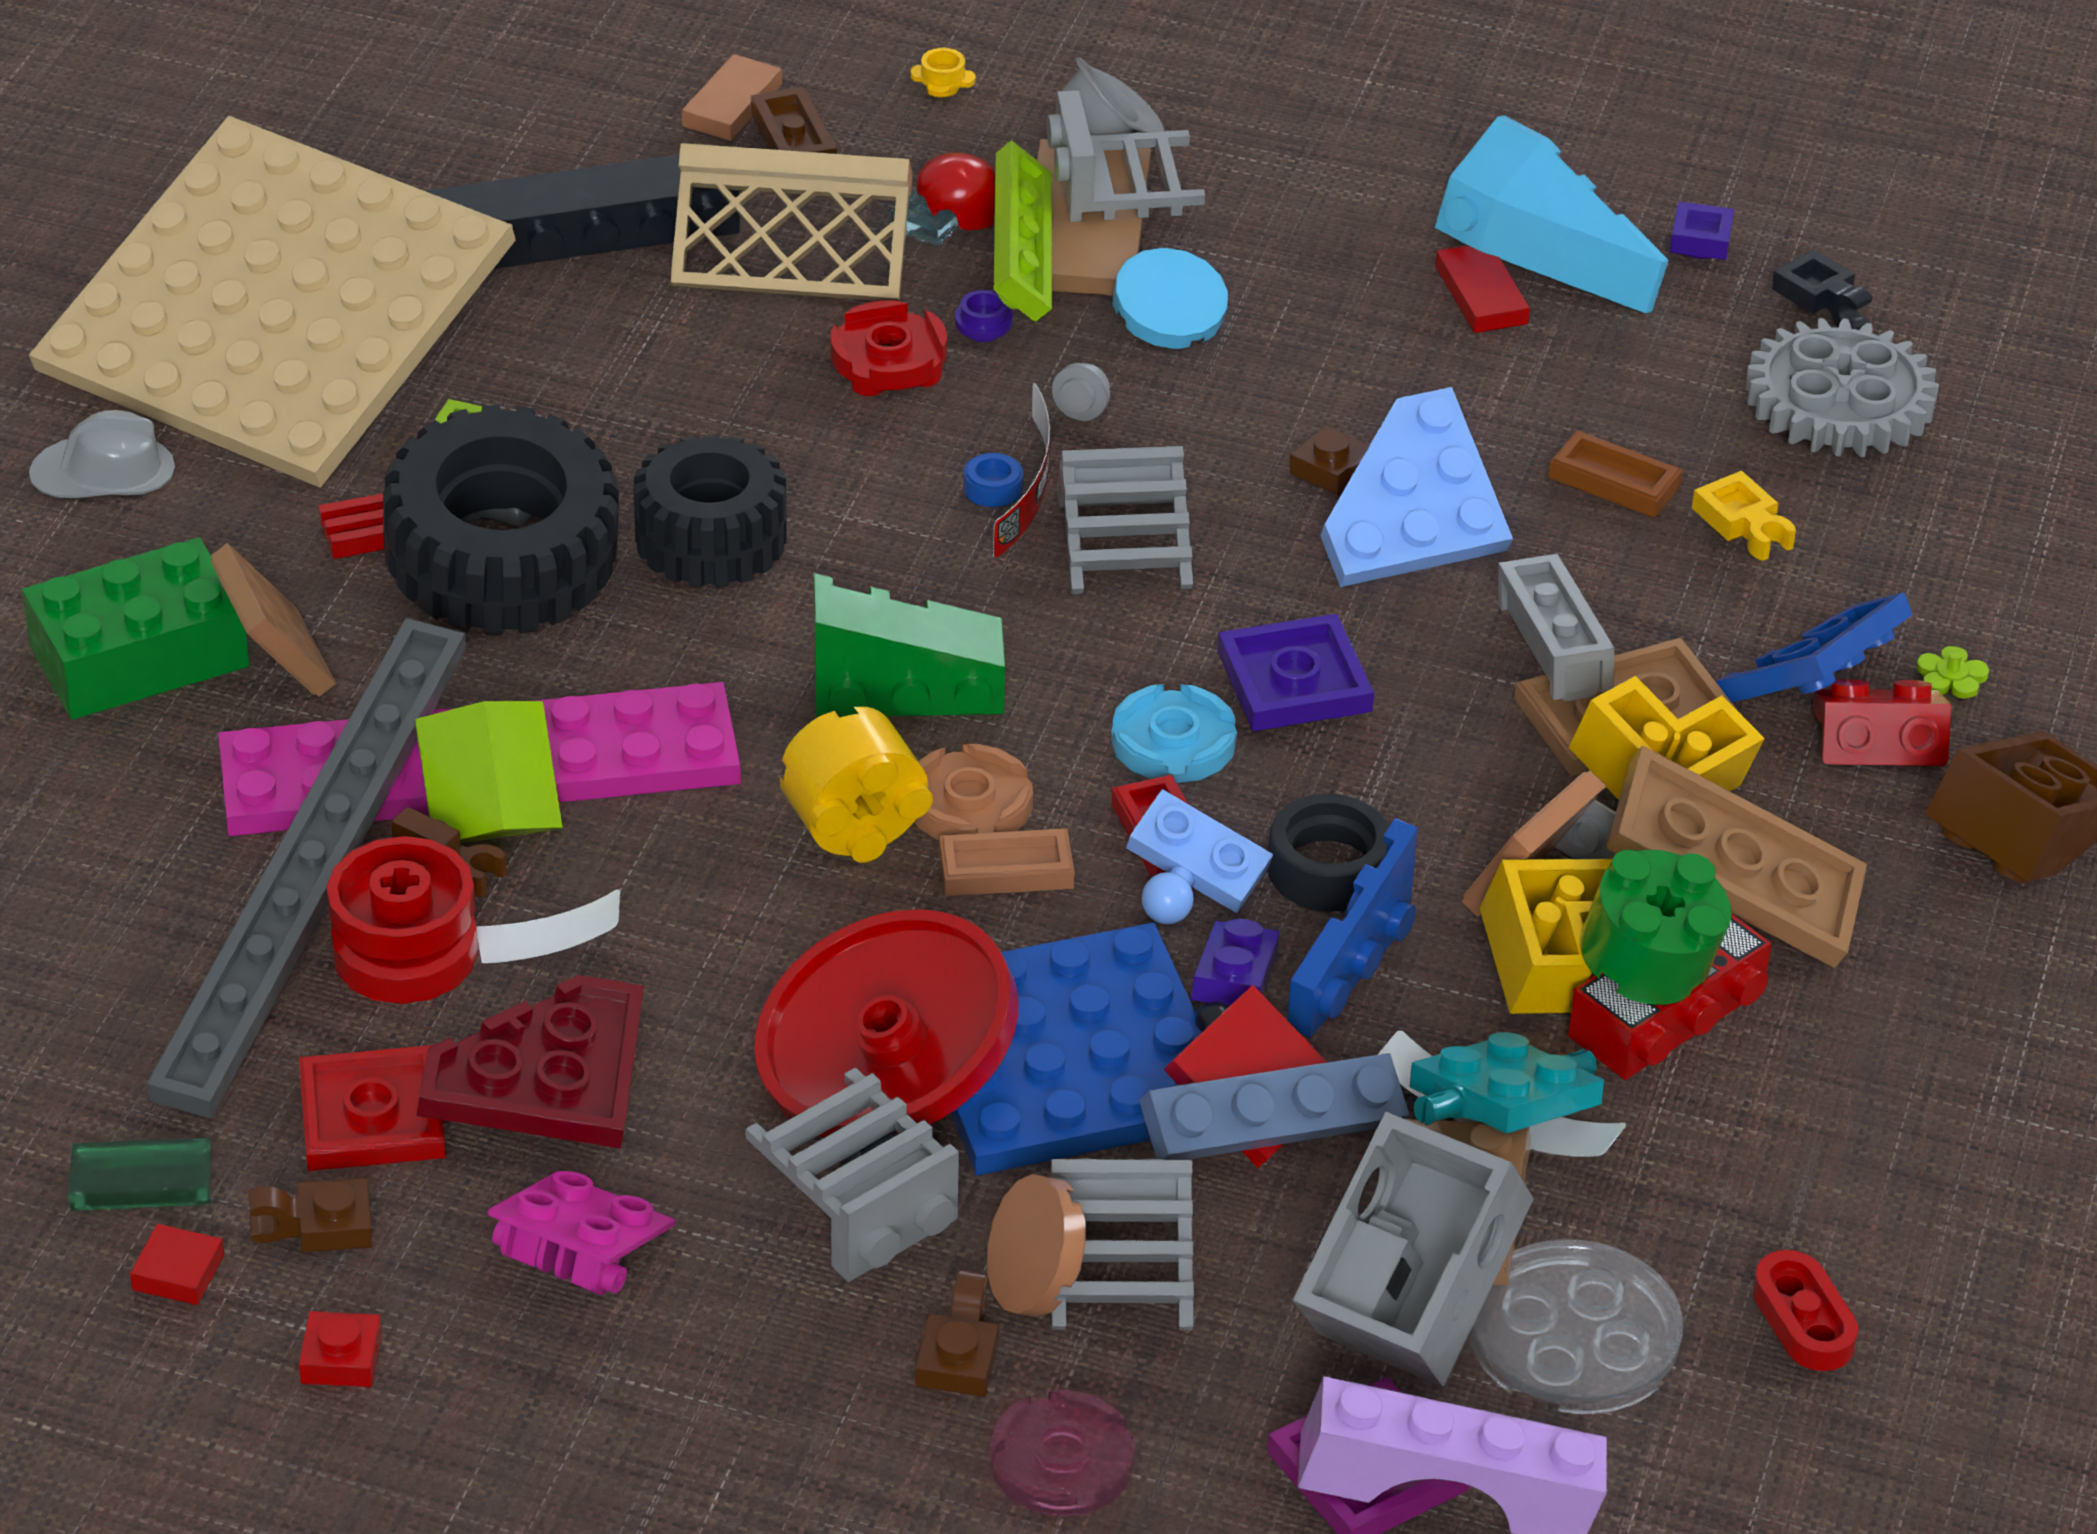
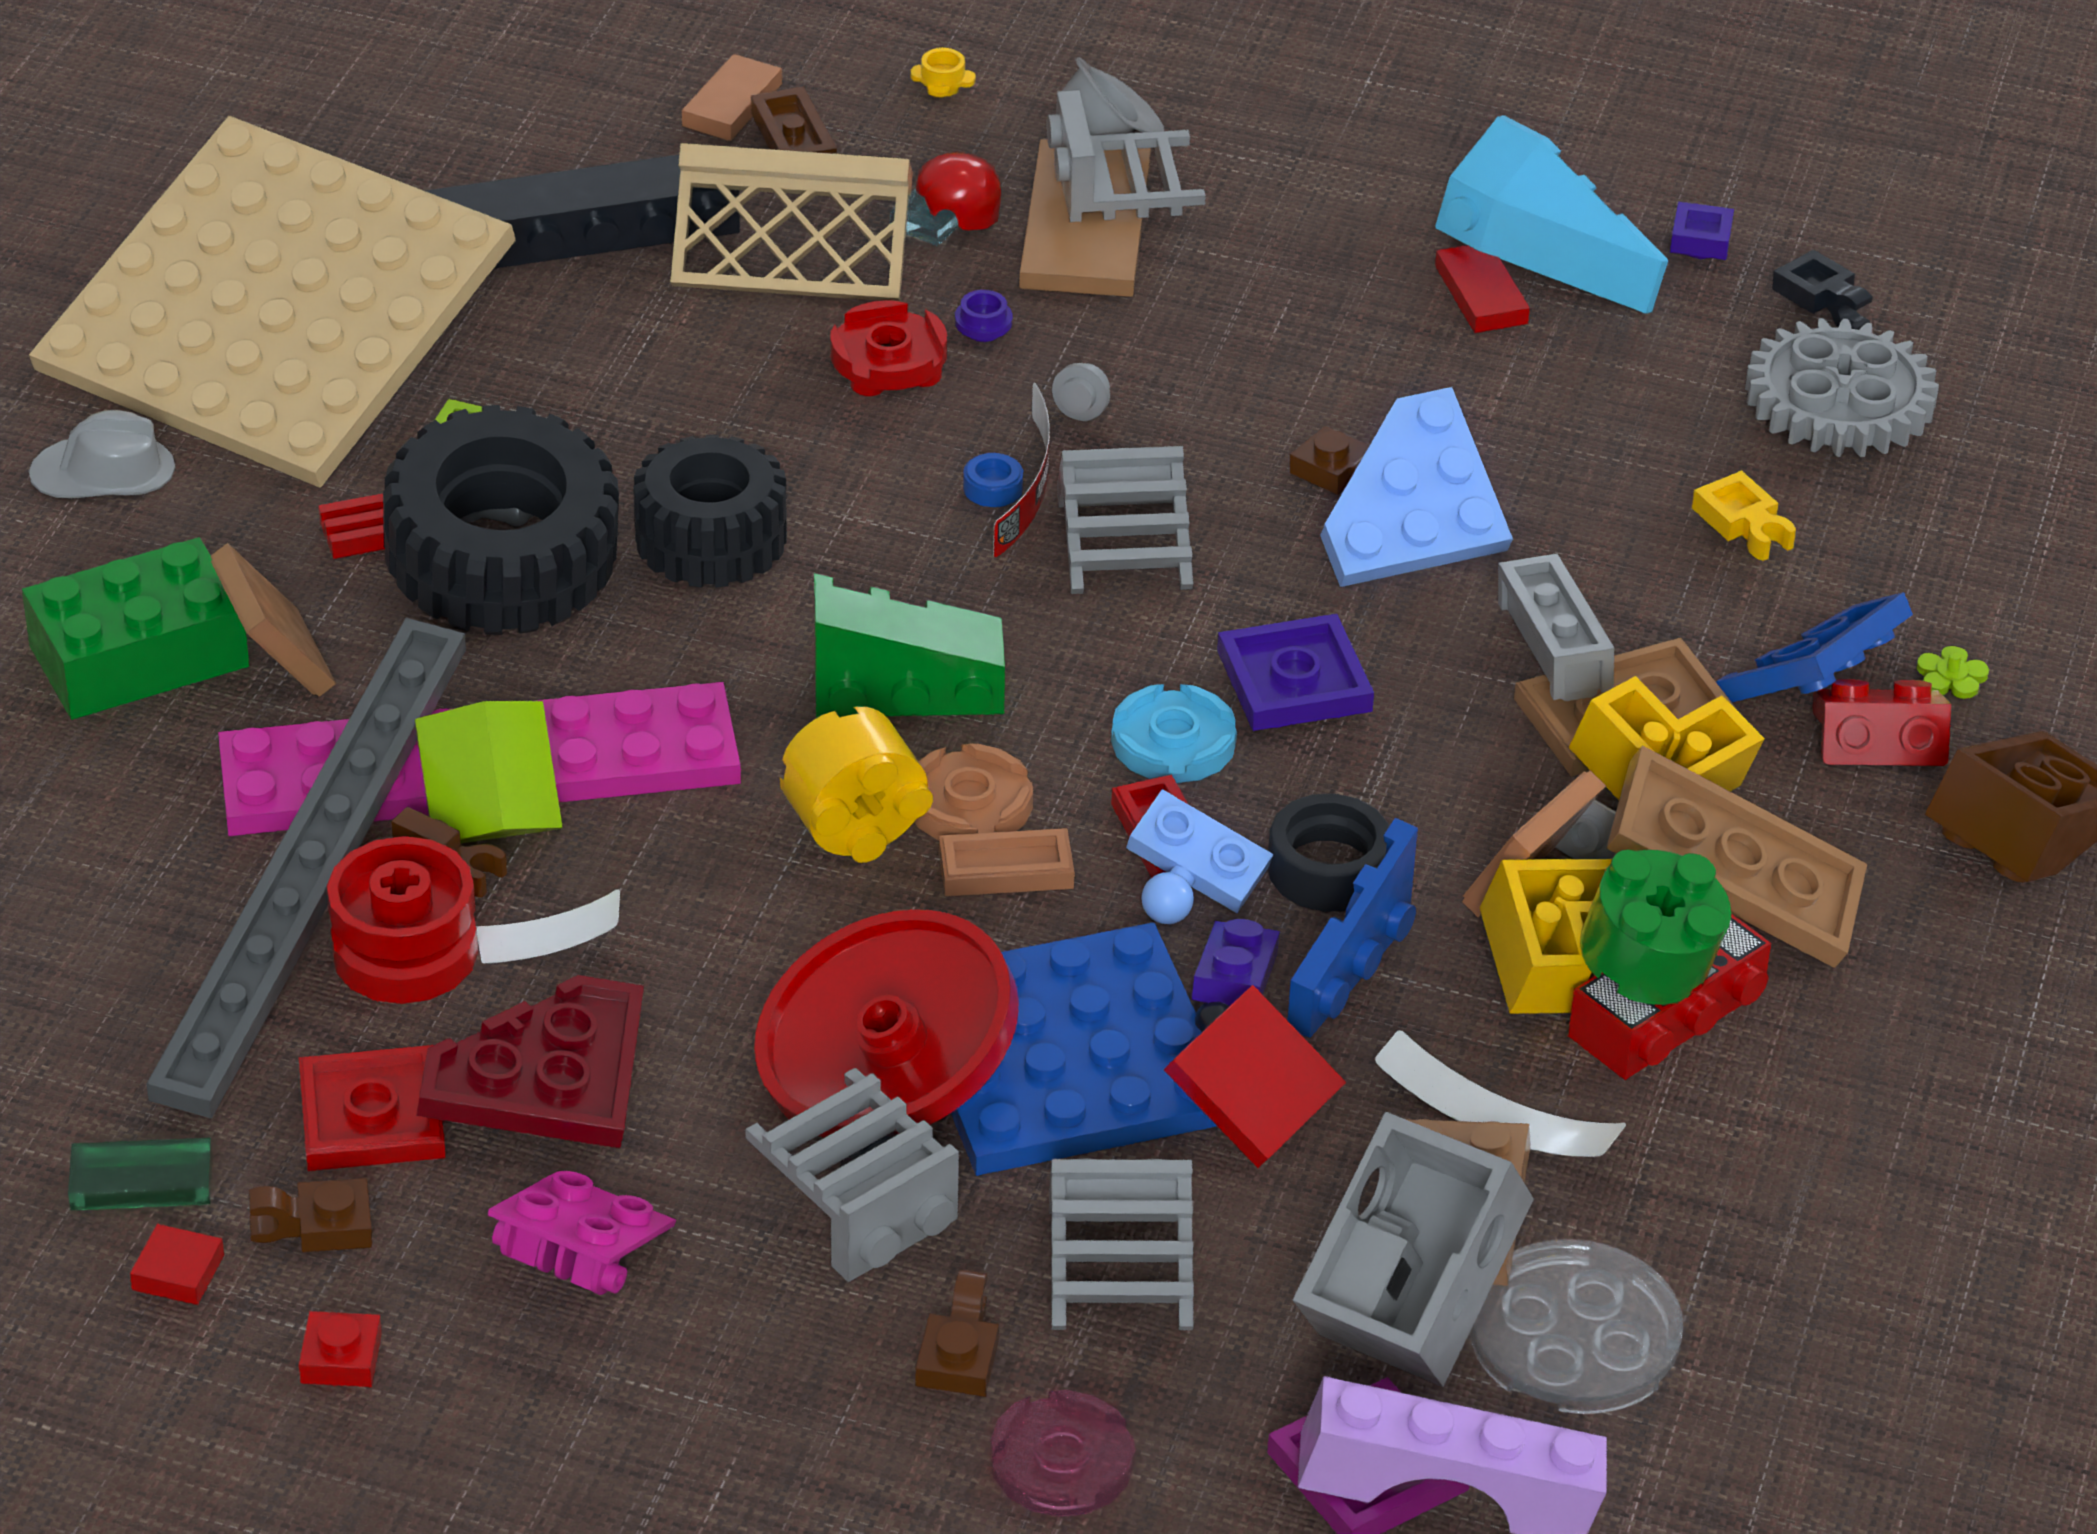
(1023, 232): lime plate -> none
(1035, 1245): nougat tile -> none
(1170, 297): medium azure tile -> none
(1272, 1107): sand blue plate -> none
(1504, 1083): teal plate -> none
(1615, 473): dark orange tile -> none
(1813, 1321): red plate -> none

